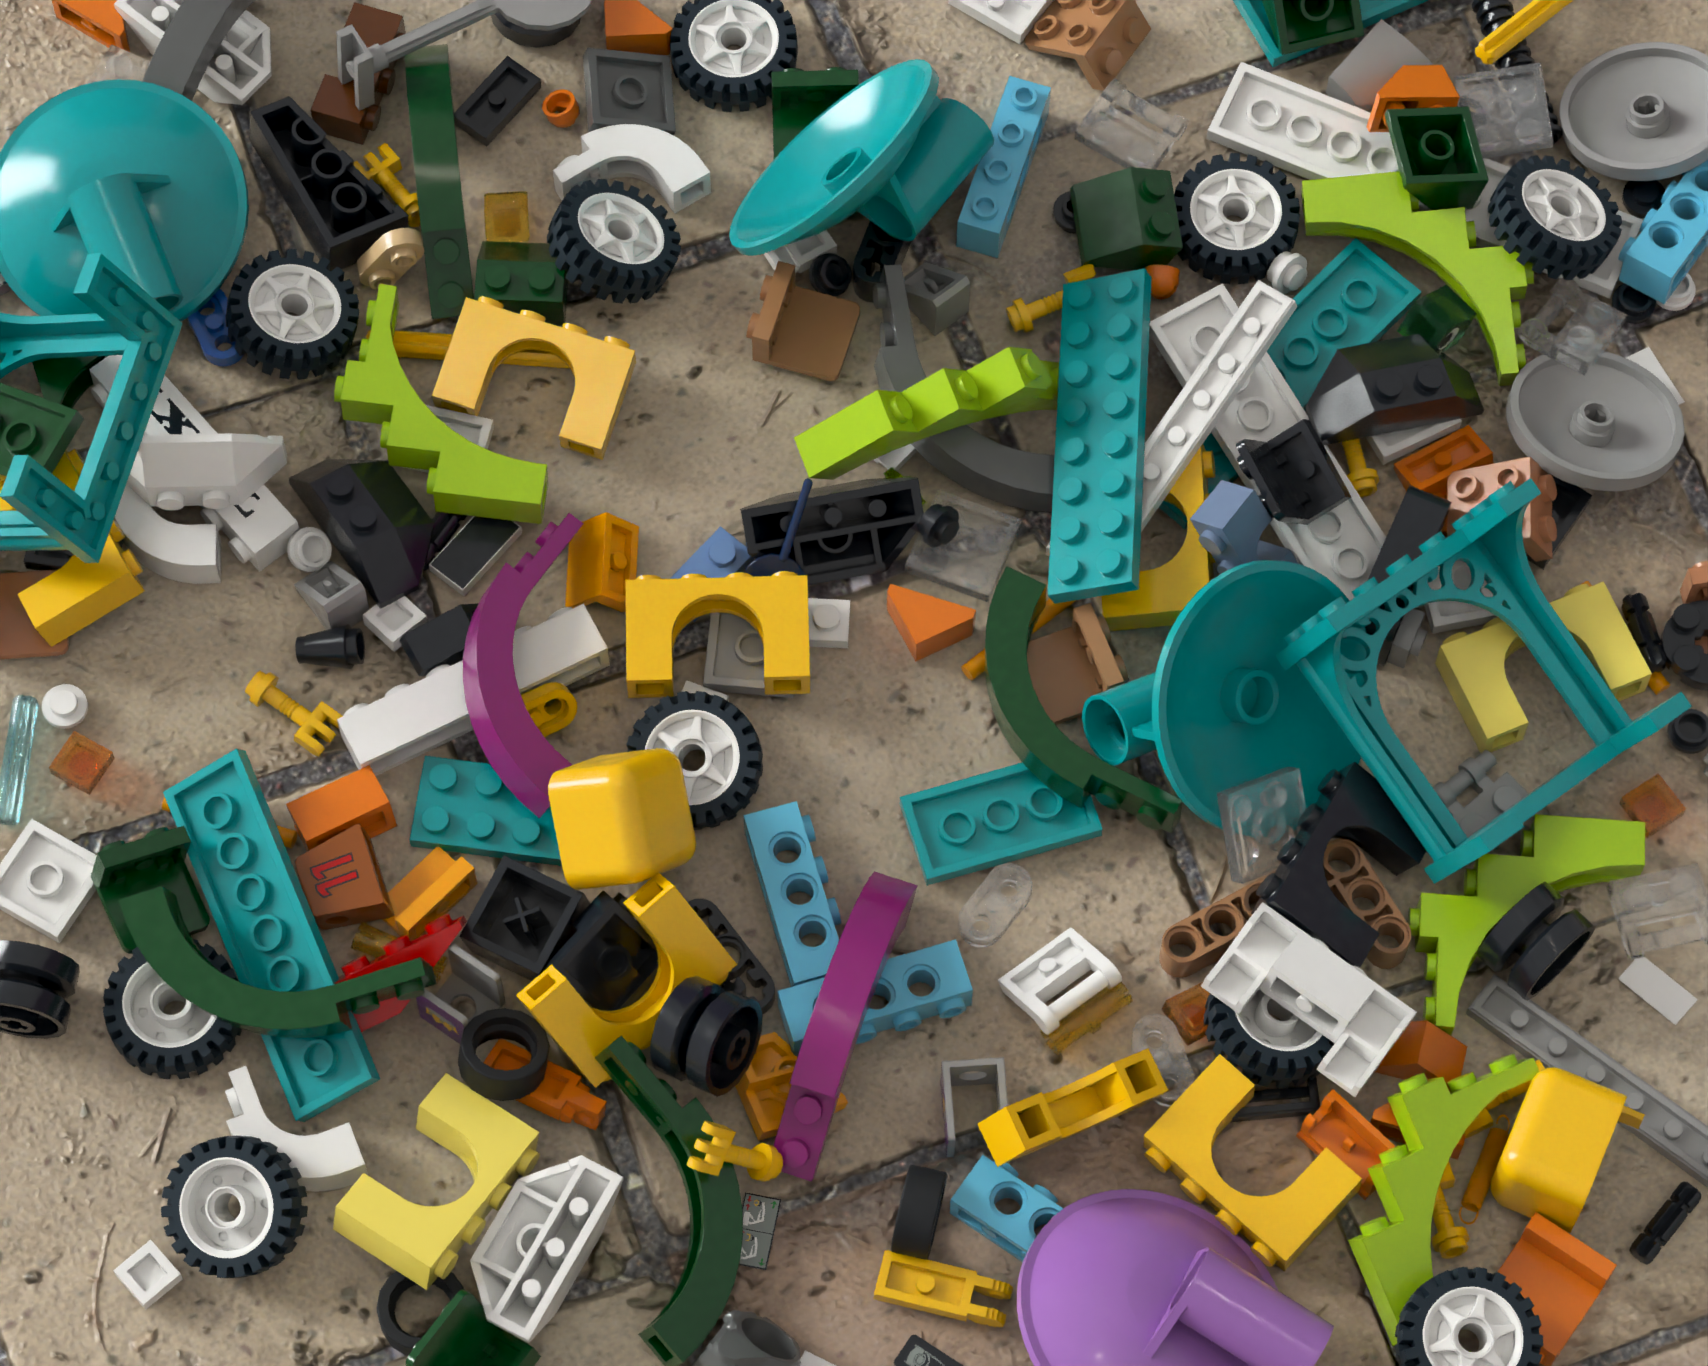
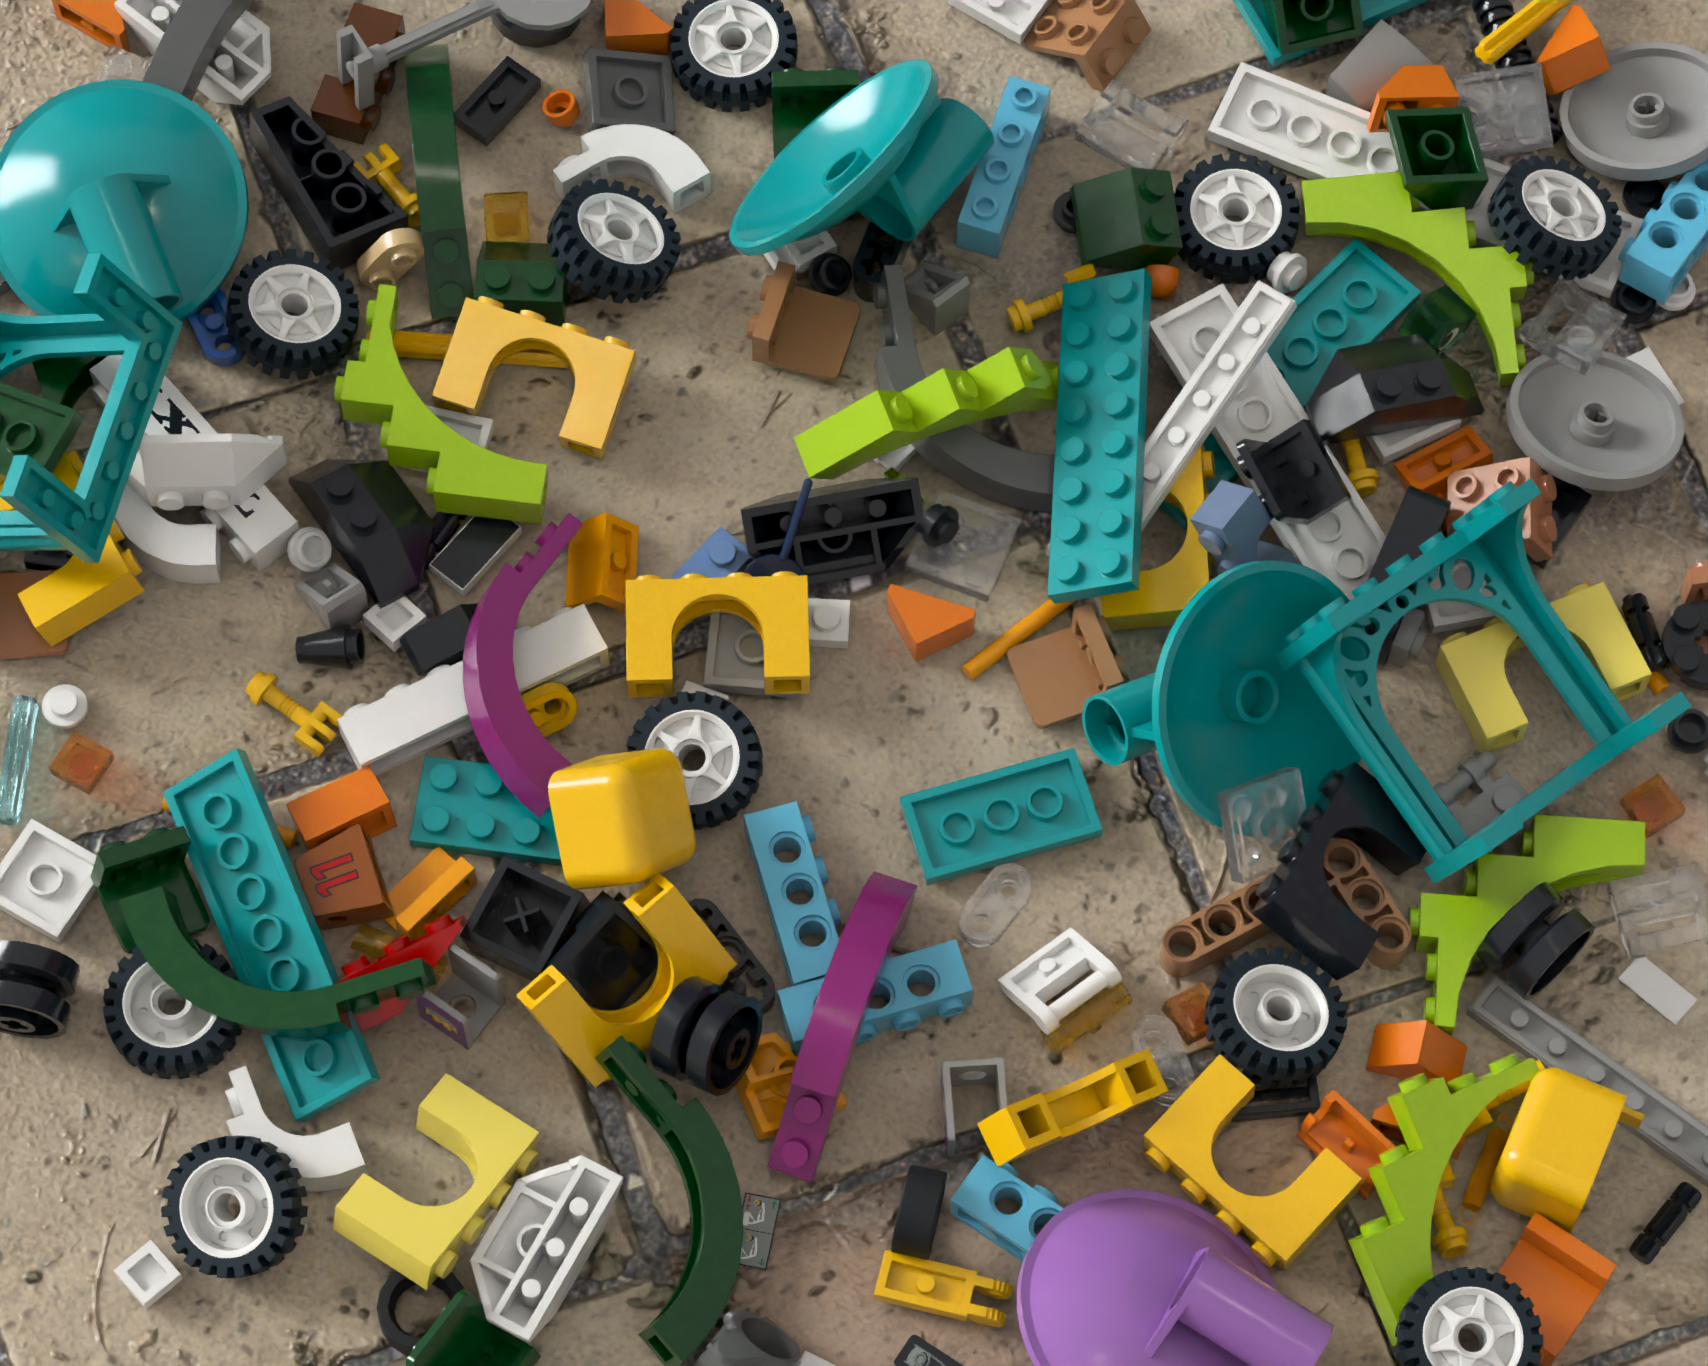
(507, 1025): black tyre -> none
(558, 1095): orange hinge -> none
(761, 1161): yellow hinge -> none
(1034, 735): dark green arch -> none
(1316, 988): white bracket -> none
(1572, 53): none -> orange slope

